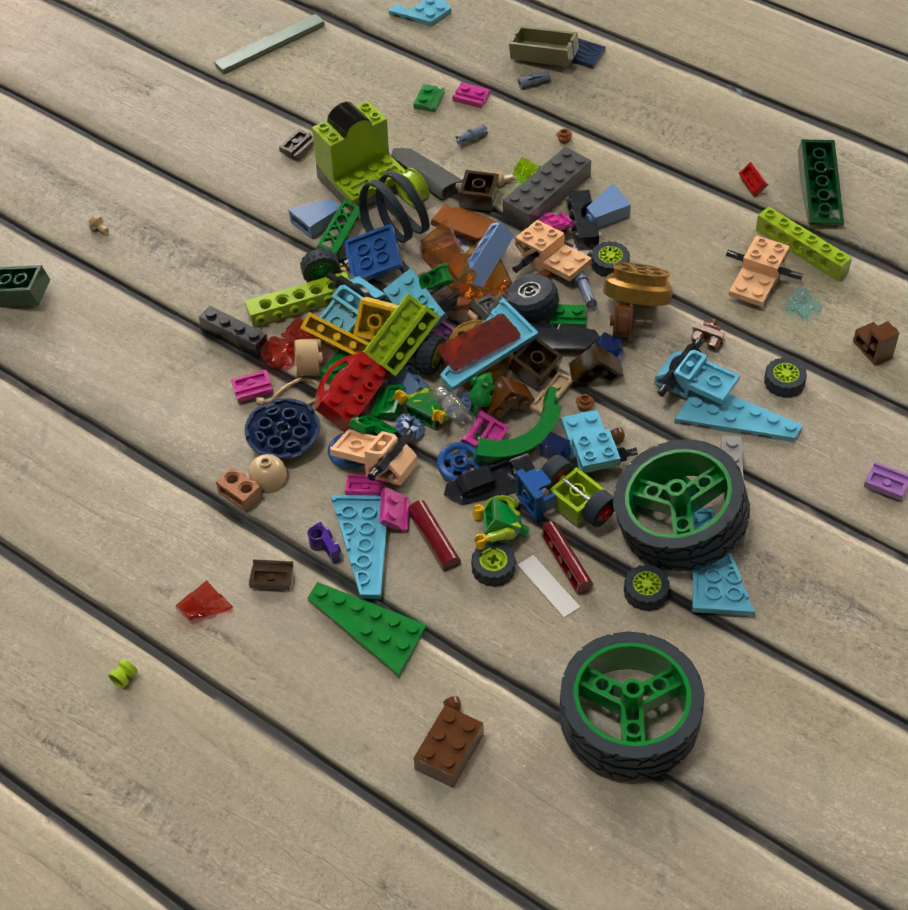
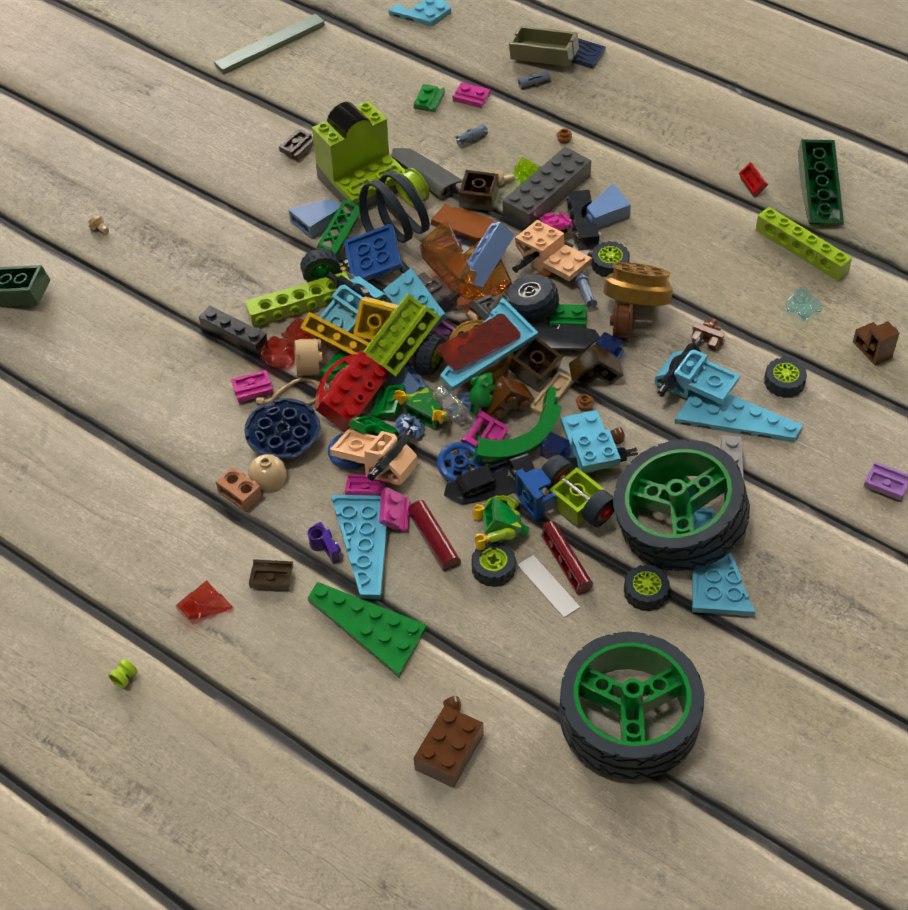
(436, 278): green piece -> none
(760, 270): light nougat piece -> none

